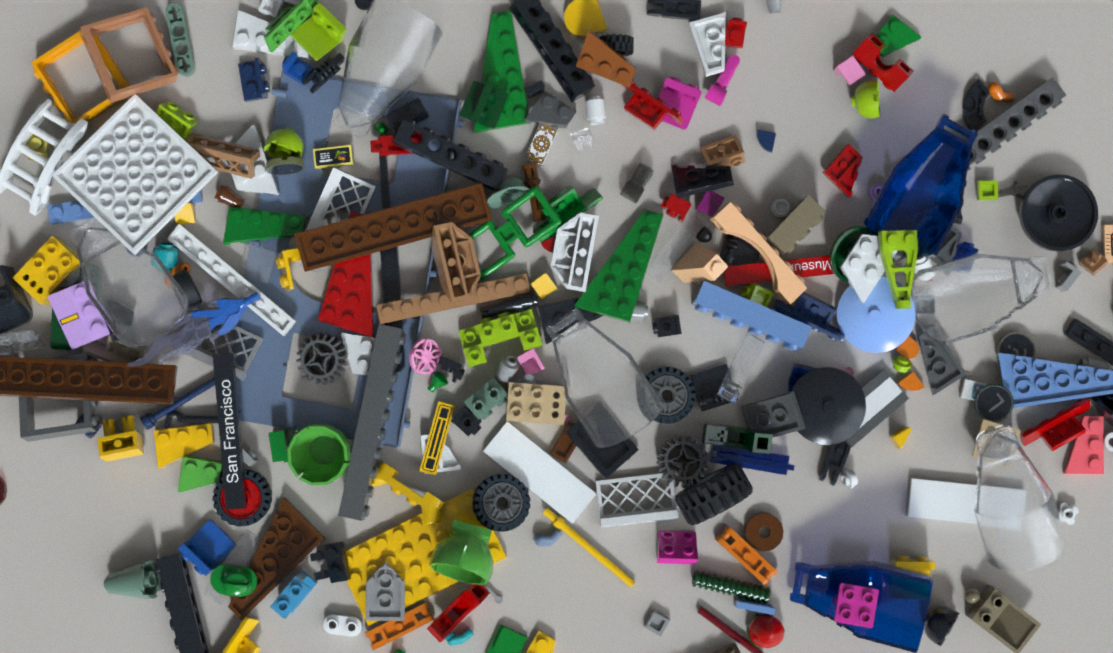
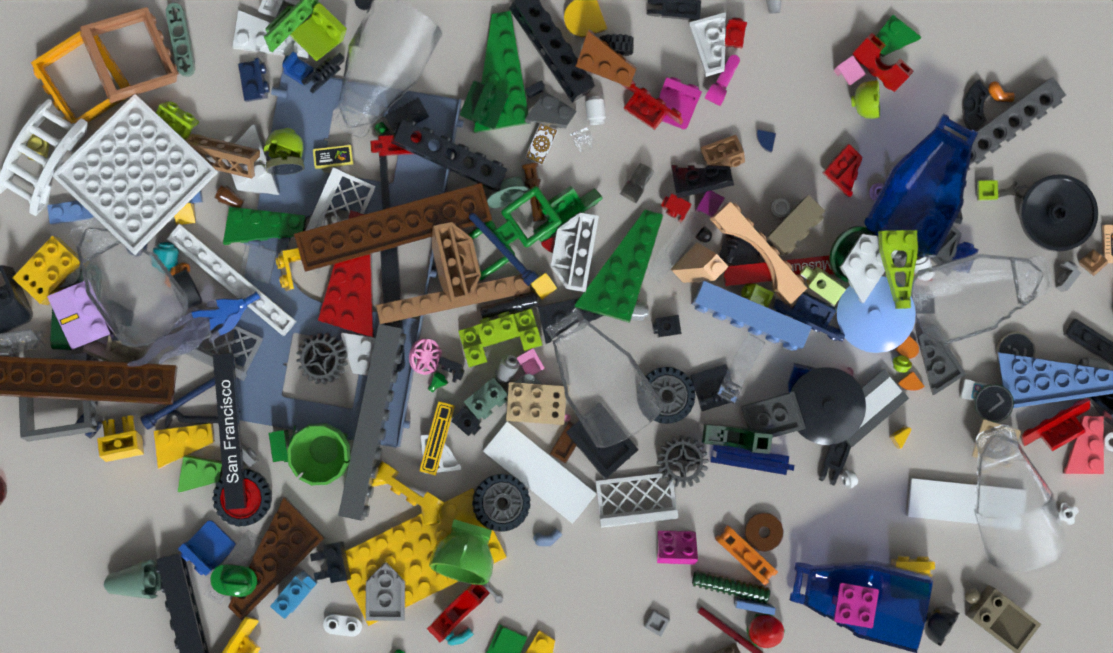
(394, 629): orange plate -> none
(528, 275): none -> dark blue piece
(560, 523): yellow bar -> none
(714, 494): black tyre -> none
(828, 288): none -> yellowish green torso

